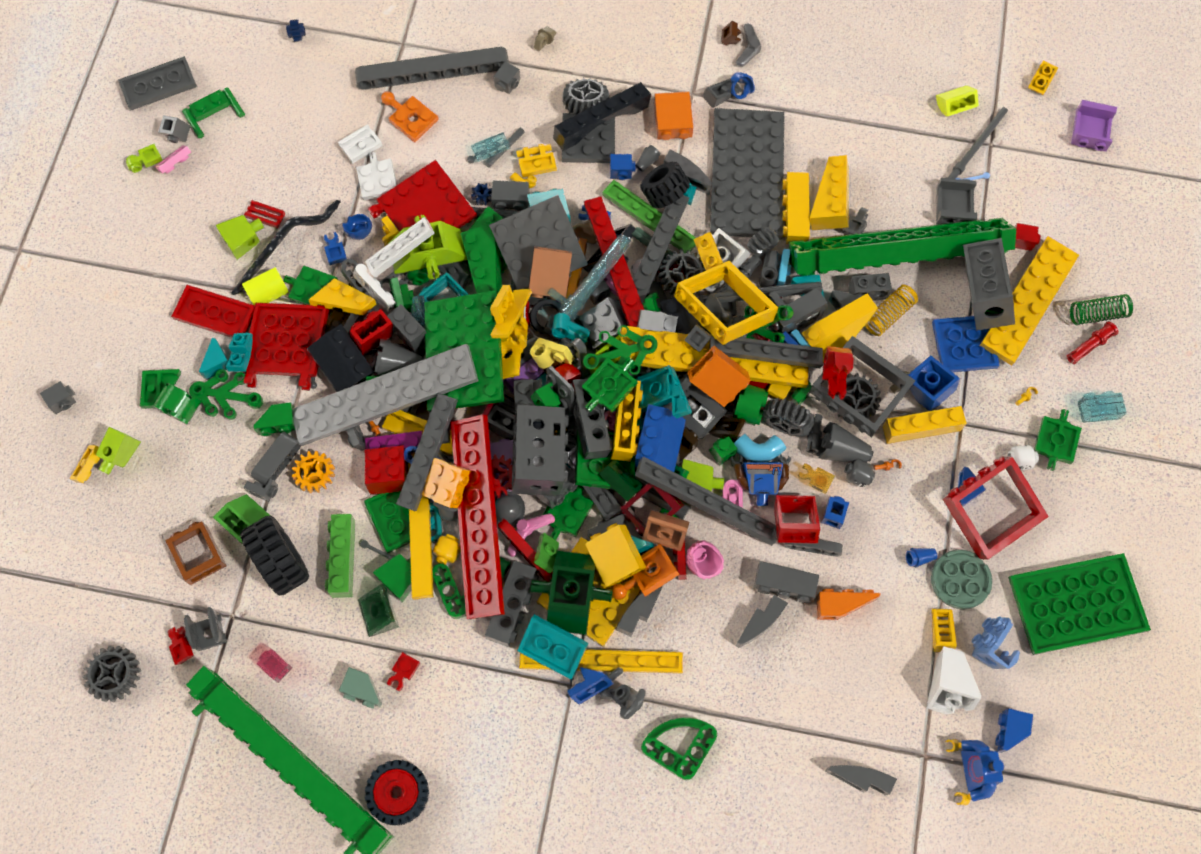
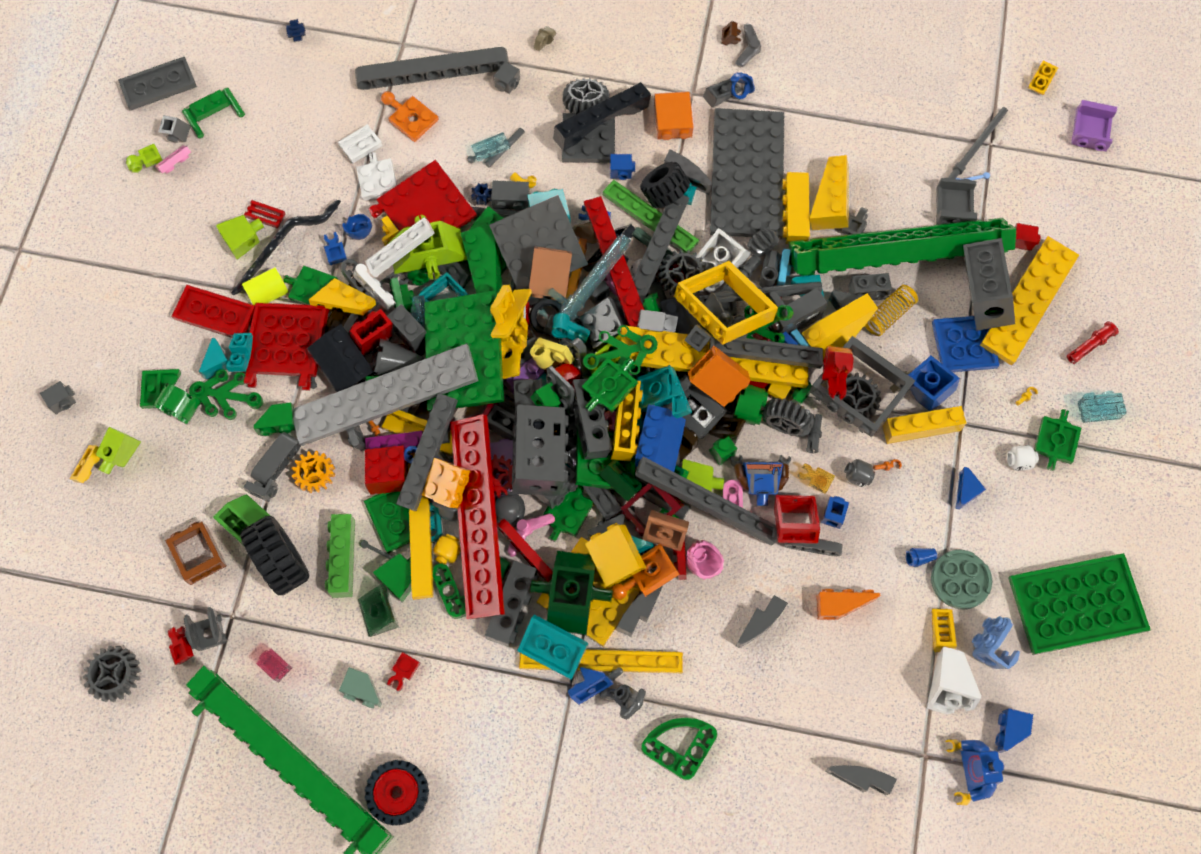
(536, 164): yellow plate -> none
(546, 552): bright green plate -> none
(647, 158): dark grey cone -> none
(708, 251): yellow bracket -> none
(759, 452): medium azure cylinder -> none
(786, 582): dark grey brick -> none
(842, 445): dark grey cone -> none
(957, 100): neon yellow brick -> none
(1037, 514): red window -> none
(1122, 312): green piece -> none

